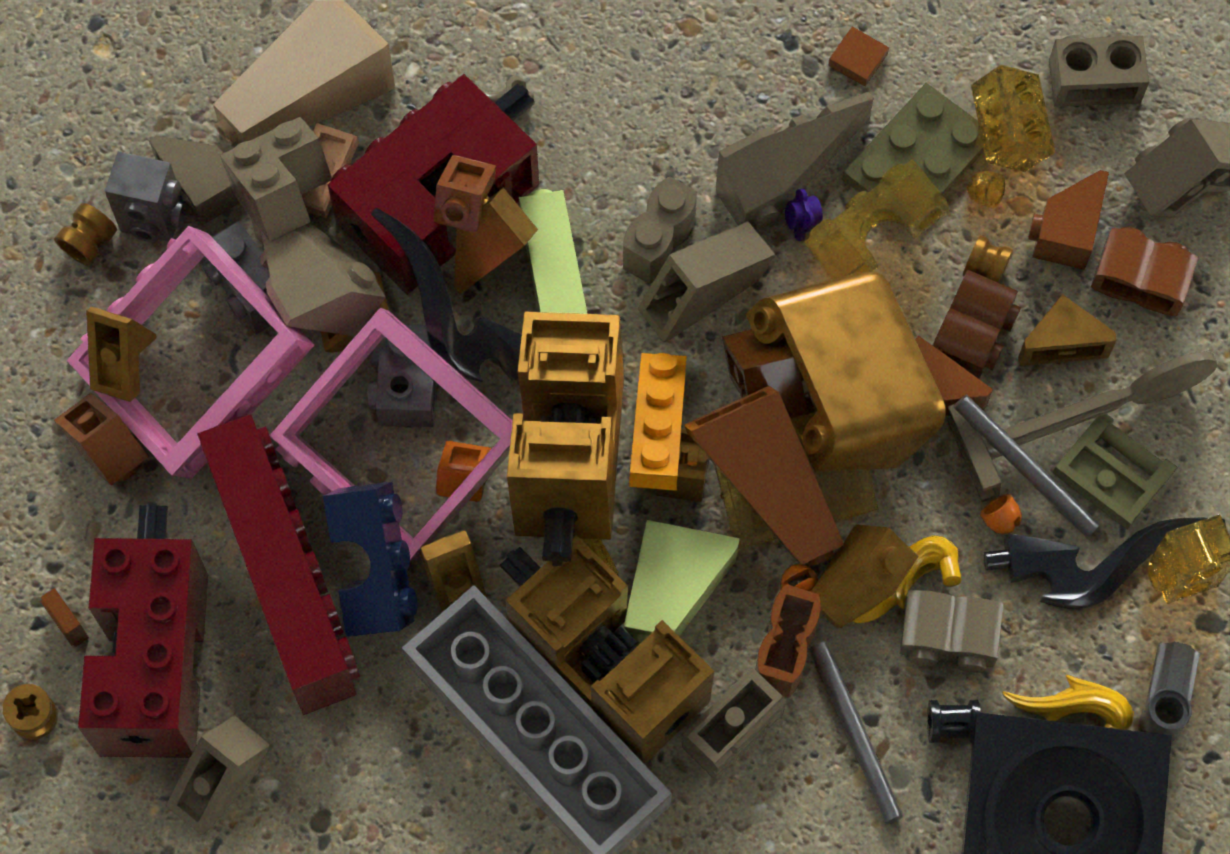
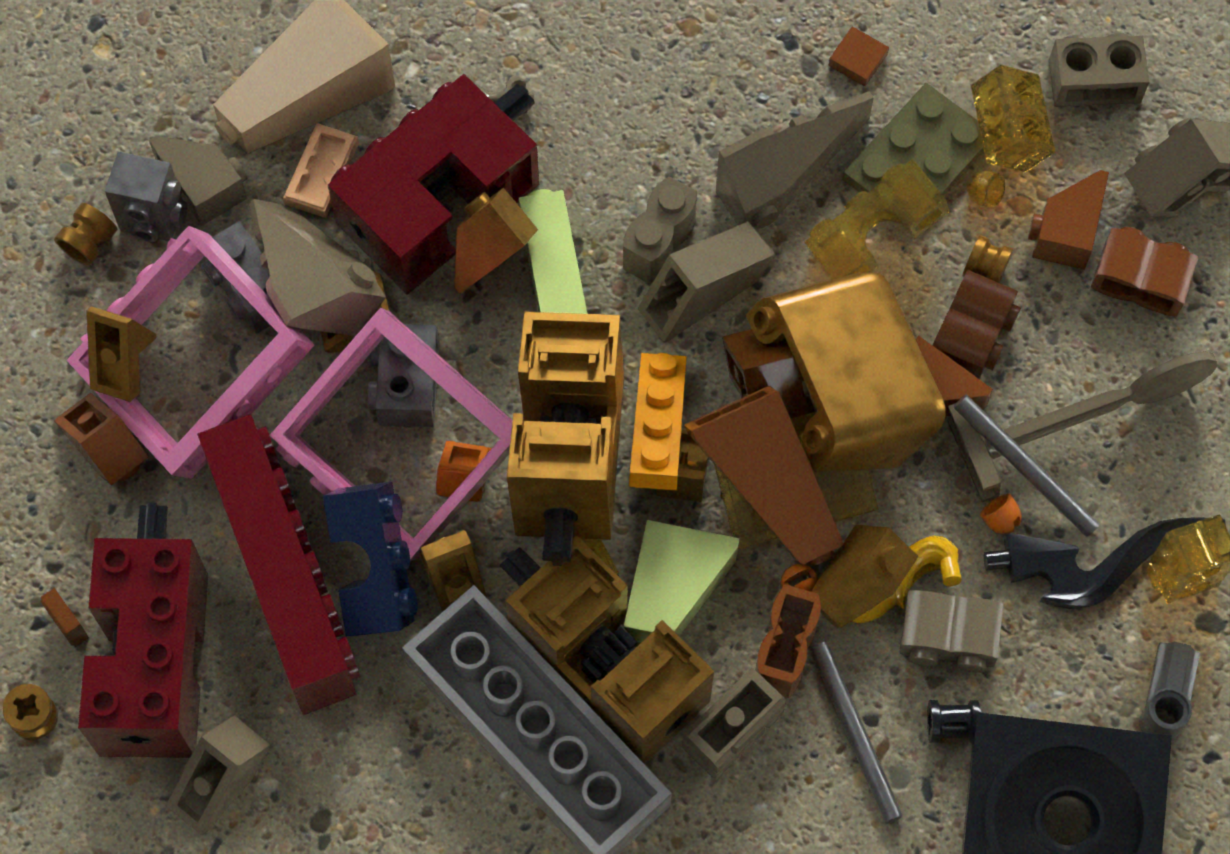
(274, 174): dark tan brick -> none
(461, 351): black piece -> none
(463, 192): dark orange bracket -> none
(803, 214): dark purple plate -> none
(1066, 336): pearl gold slope -> none
(1079, 698): yellow piece -> none
(1106, 479): olive plate -> none

